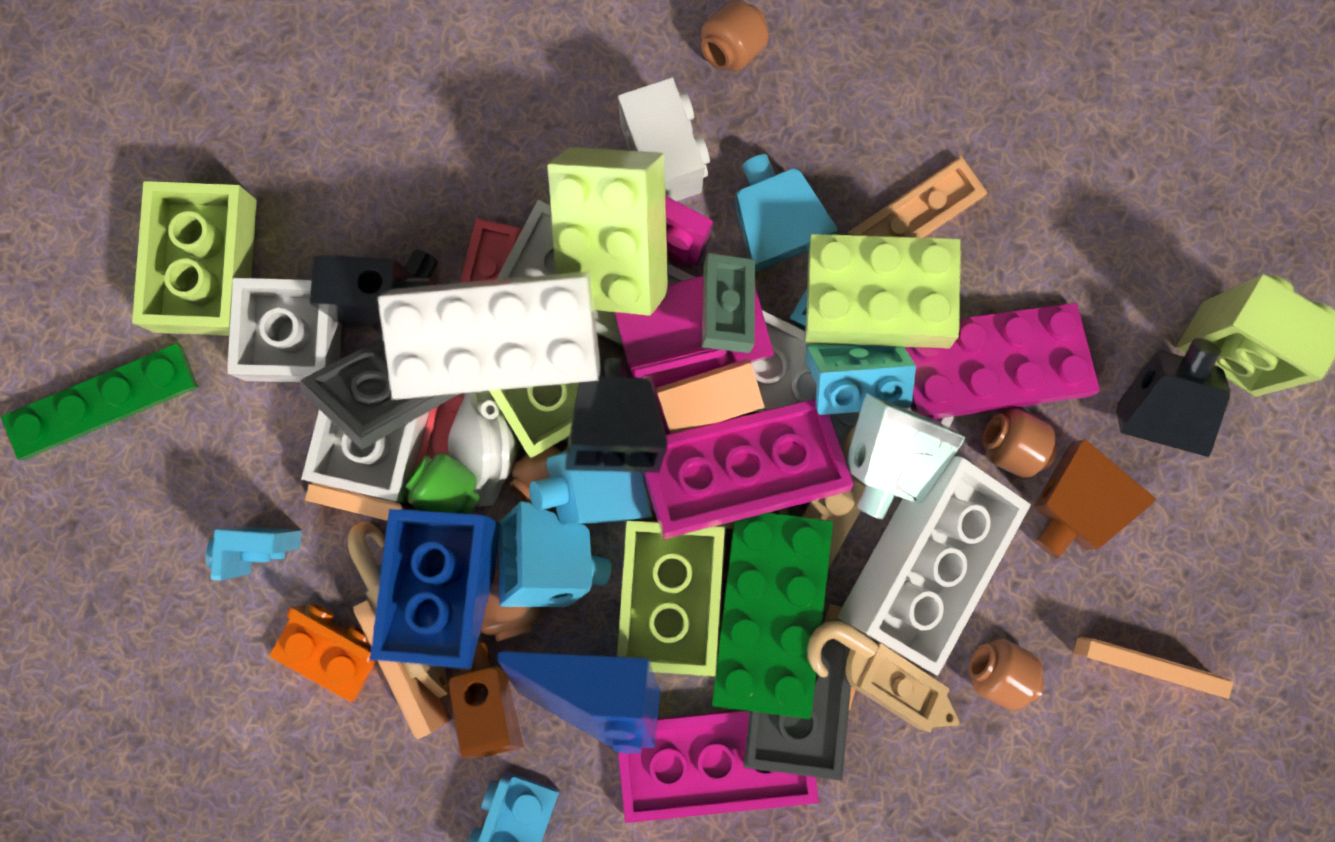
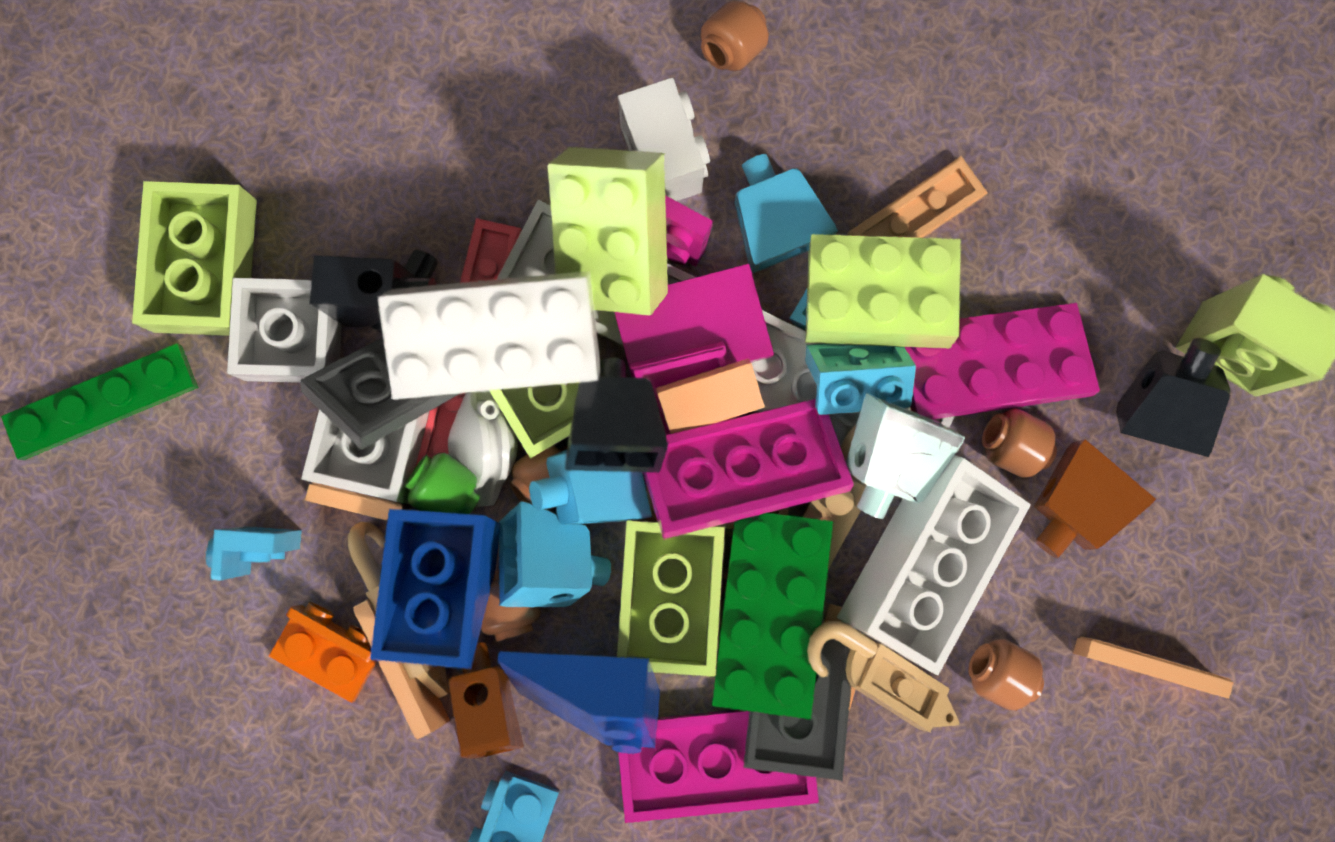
(728, 303): sand green plate -> none

